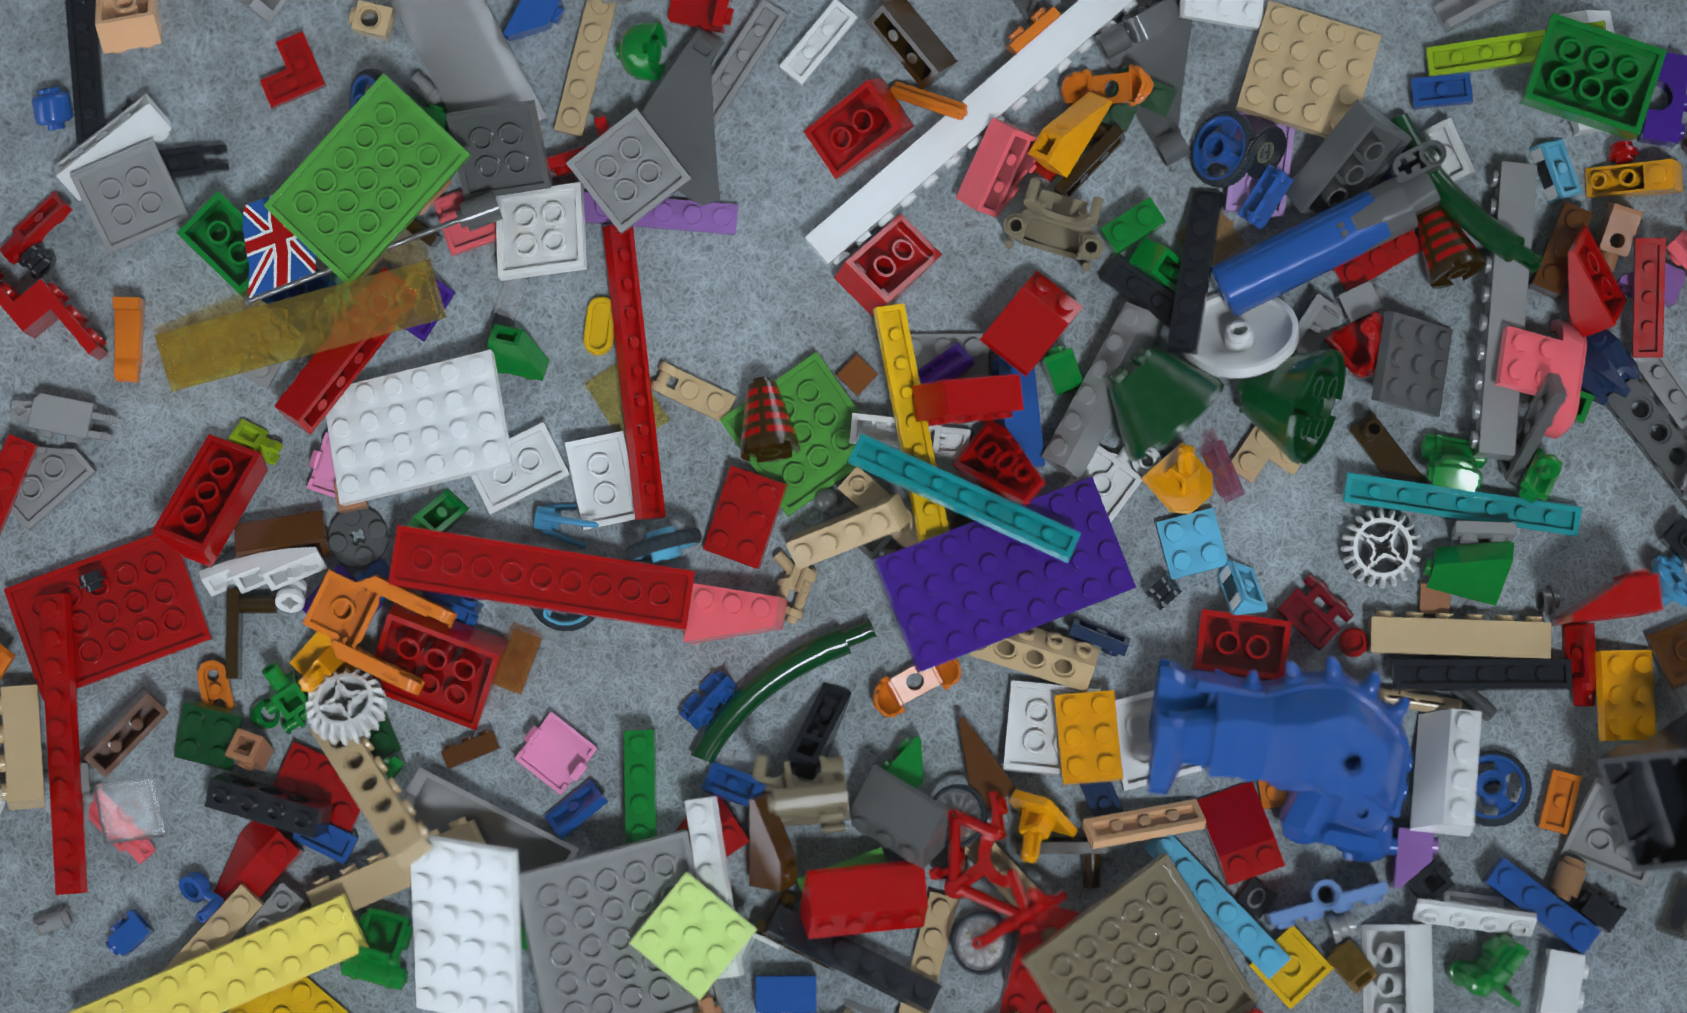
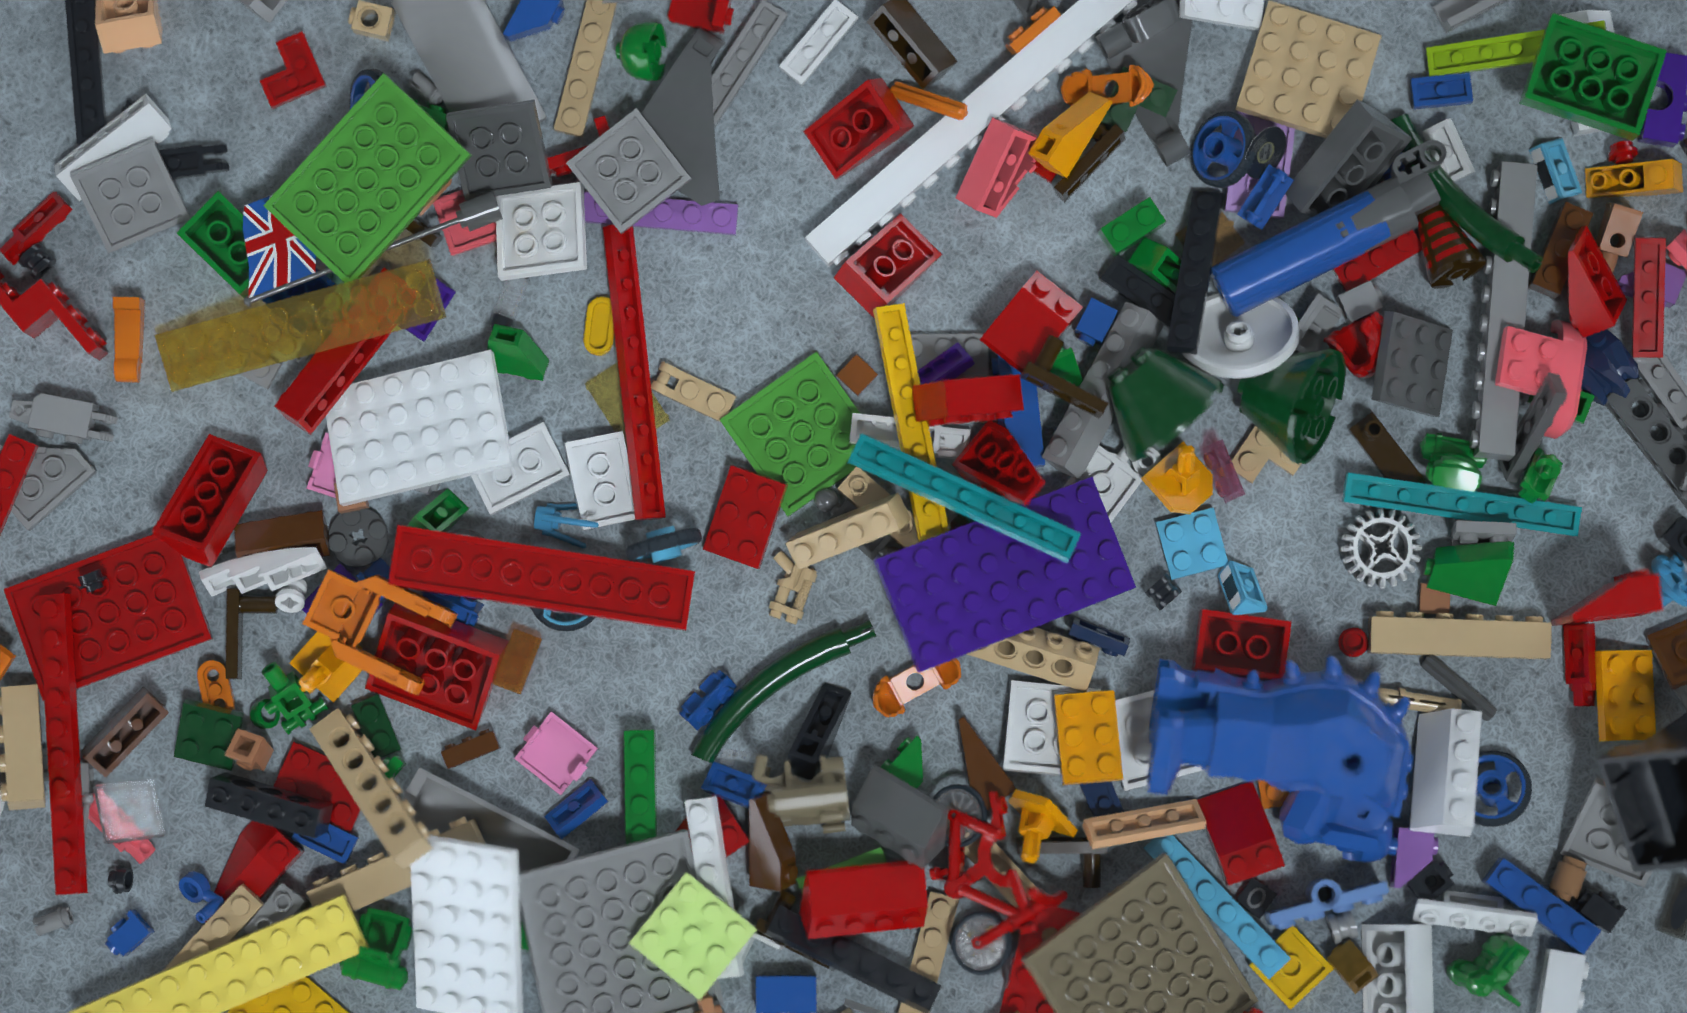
(52, 108): blue head -> none
(117, 877): none -> black plate
(256, 439): lime plate -> none
(365, 706): white gear -> none
(729, 613): coral wedge -> none
(766, 424): dark brown cone -> none
(1040, 376): none -> dark brown piece
(1056, 225): dark tan piece -> none
(1095, 322): none -> blue brick
(1309, 618): dark red plate -> none
(1481, 674): black plate -> none
(1547, 600): dark grey plate -> none
(1559, 802): orange plate -> none

